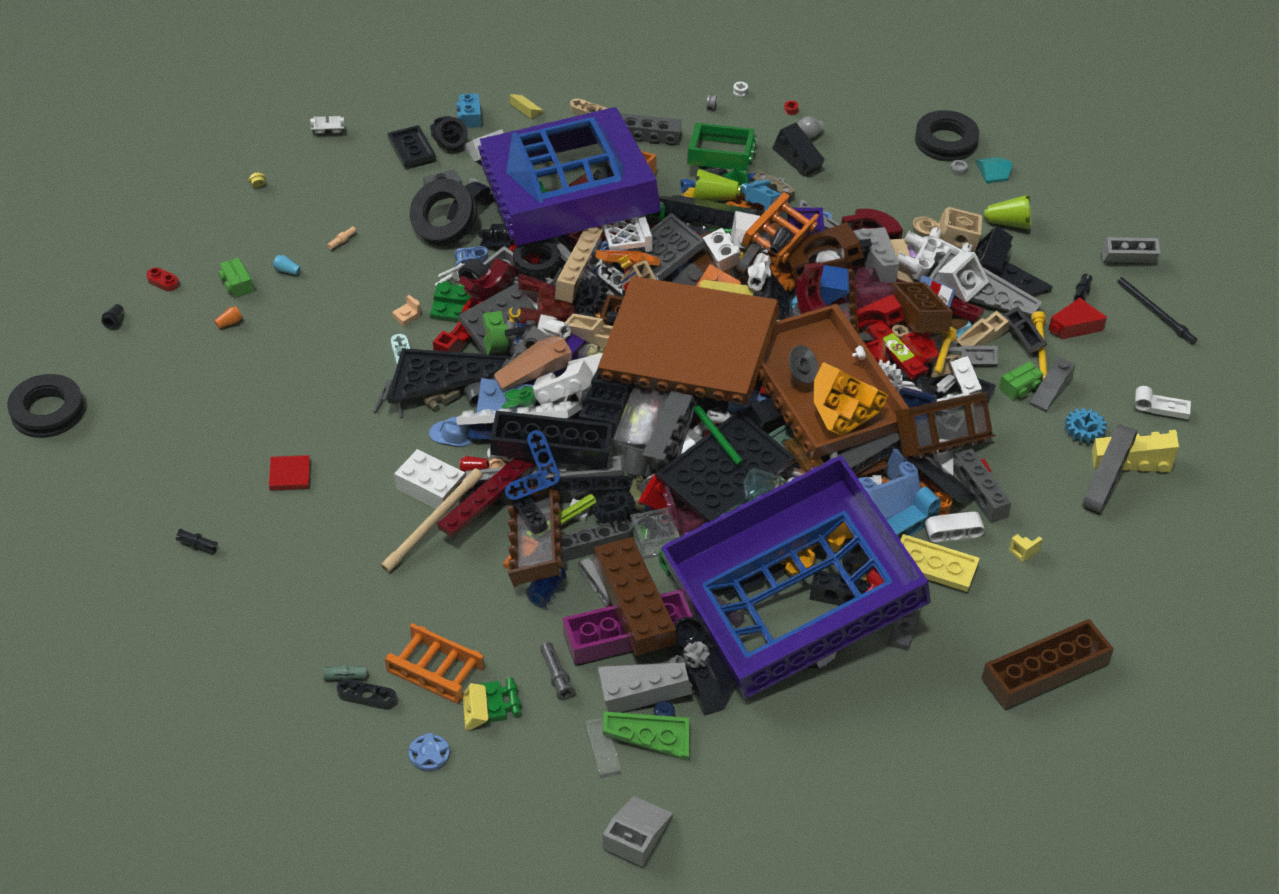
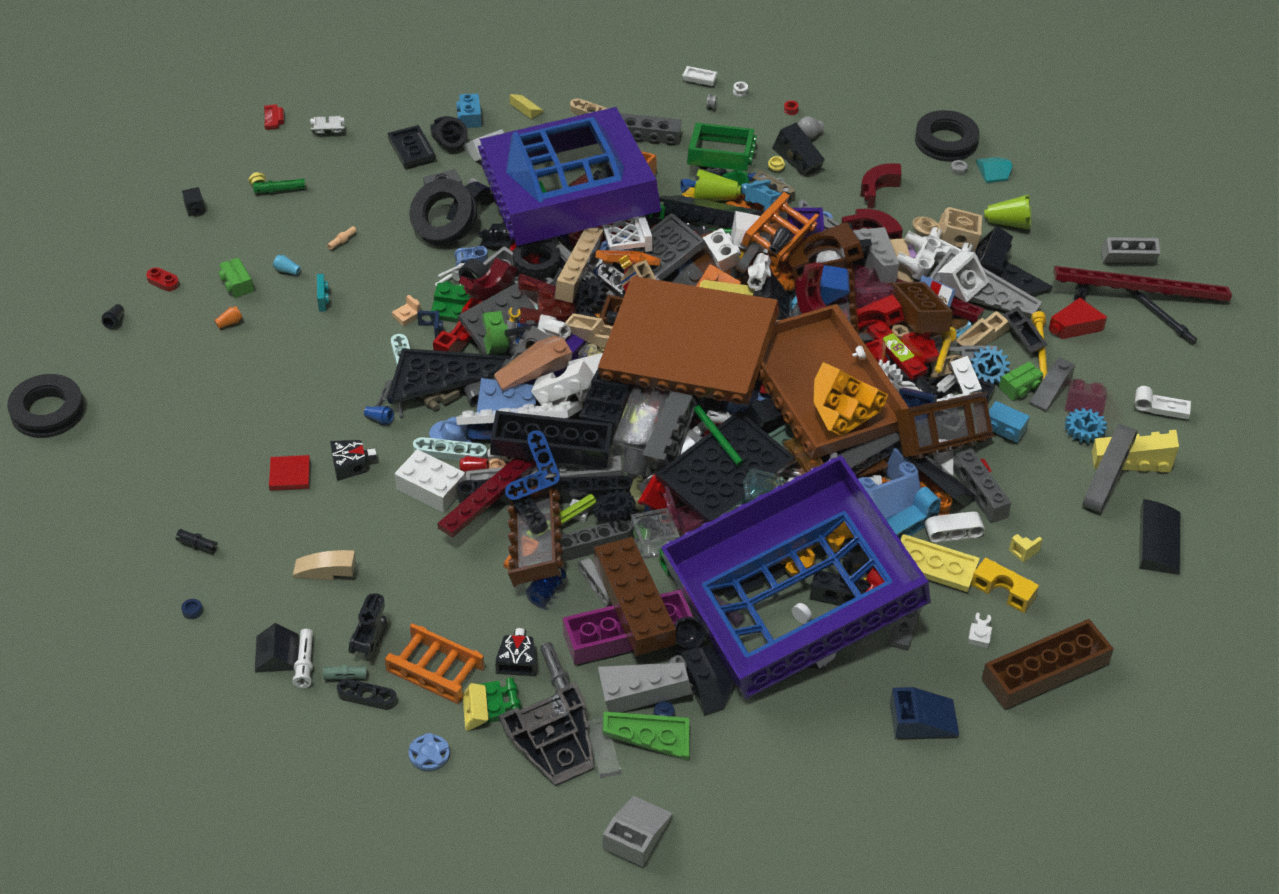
(192, 609): none -> dark blue tile
(193, 201): none -> black brick
(273, 116): none -> red piece
(274, 186): none -> green pin
(276, 649): none -> black slope
(306, 637): none -> white pin
(322, 296): none -> teal plate
(325, 565): none -> tan slope
(350, 458): none -> black torso
(370, 626): none -> black piece
(381, 414): none -> blue cone
(396, 556): tan piece -> none
(436, 322): none -> dark blue bracket
(451, 446): none -> light aqua beam
(515, 397): green plate -> none
(516, 655): none -> black torso
(553, 734): none -> black wedge
(696, 654): light grey gear -> none
(699, 76): none -> white plate
(776, 163): none -> light yellow plate
(801, 613): none -> white tile
(803, 364): dark grey dish -> none
(879, 177): none -> dark red arch
(922, 714): none -> dark blue slope
(979, 362): none -> dark azure gear
(980, 632): none -> white plate
(992, 575): none -> yellow arch
(1008, 421): none -> dark azure brick
(1086, 396): none -> clear pink bracket
(1146, 284): none -> dark red plate
(1159, 538): none -> black slope

